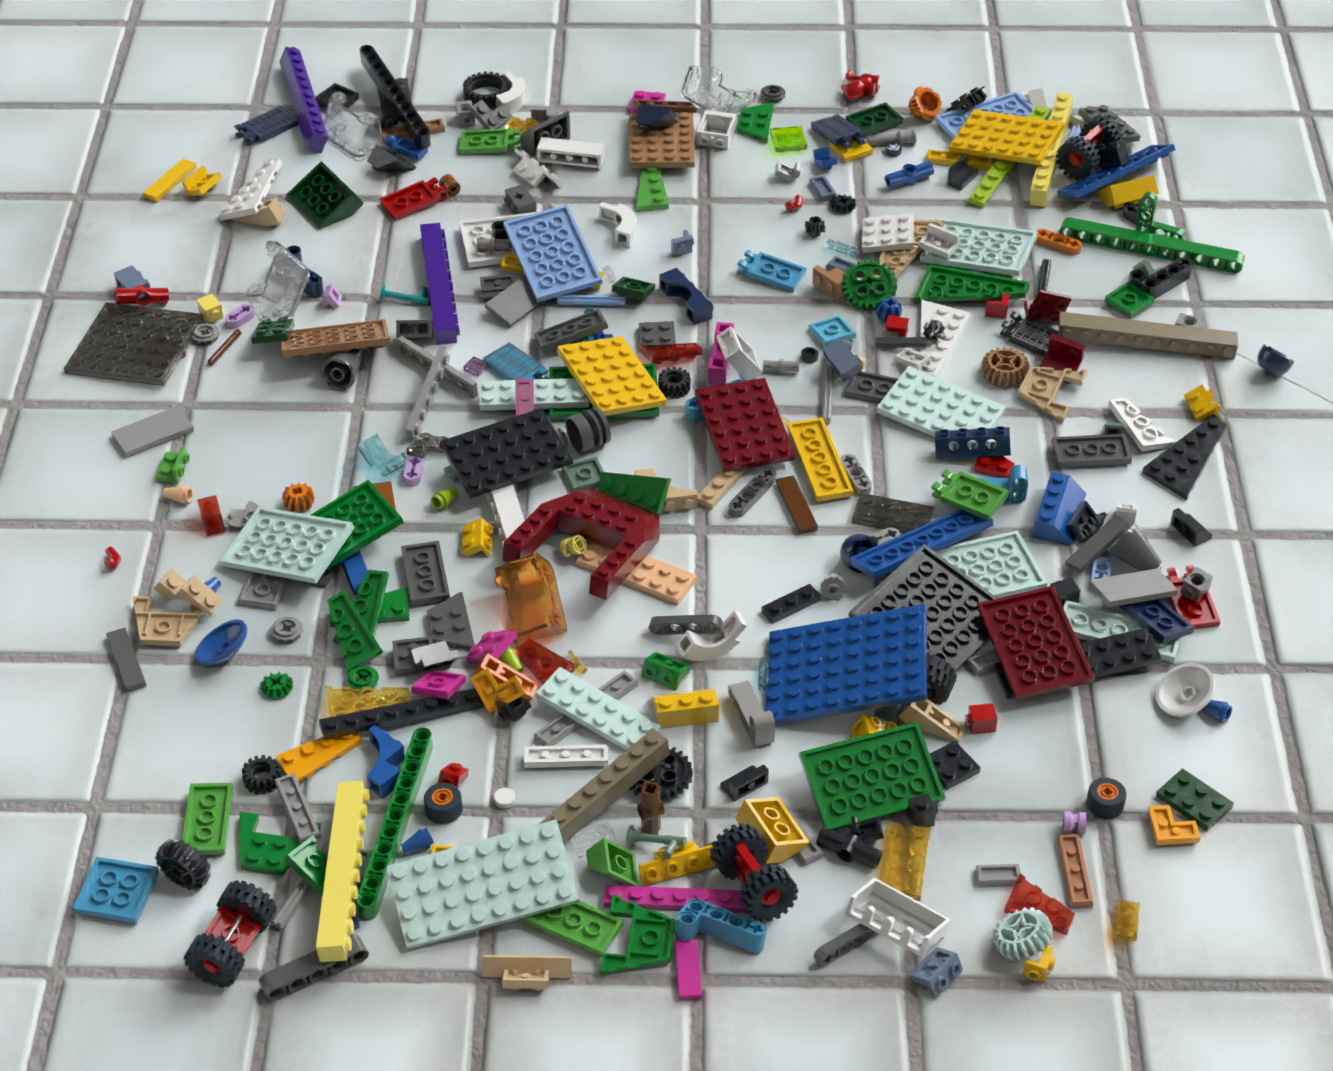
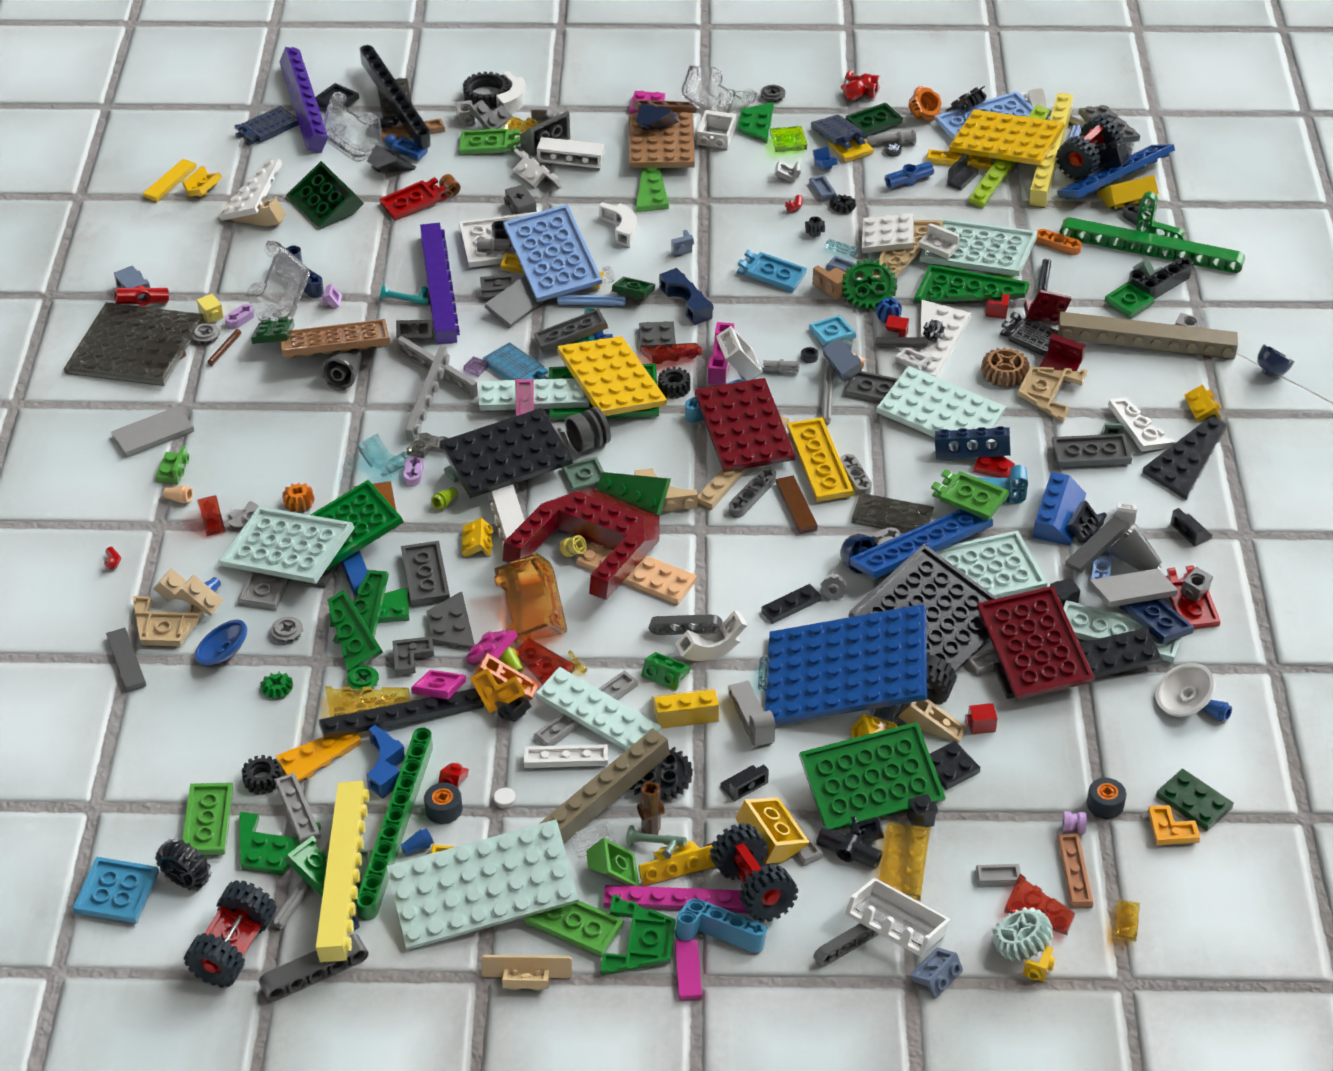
(433, 656): panel -> none

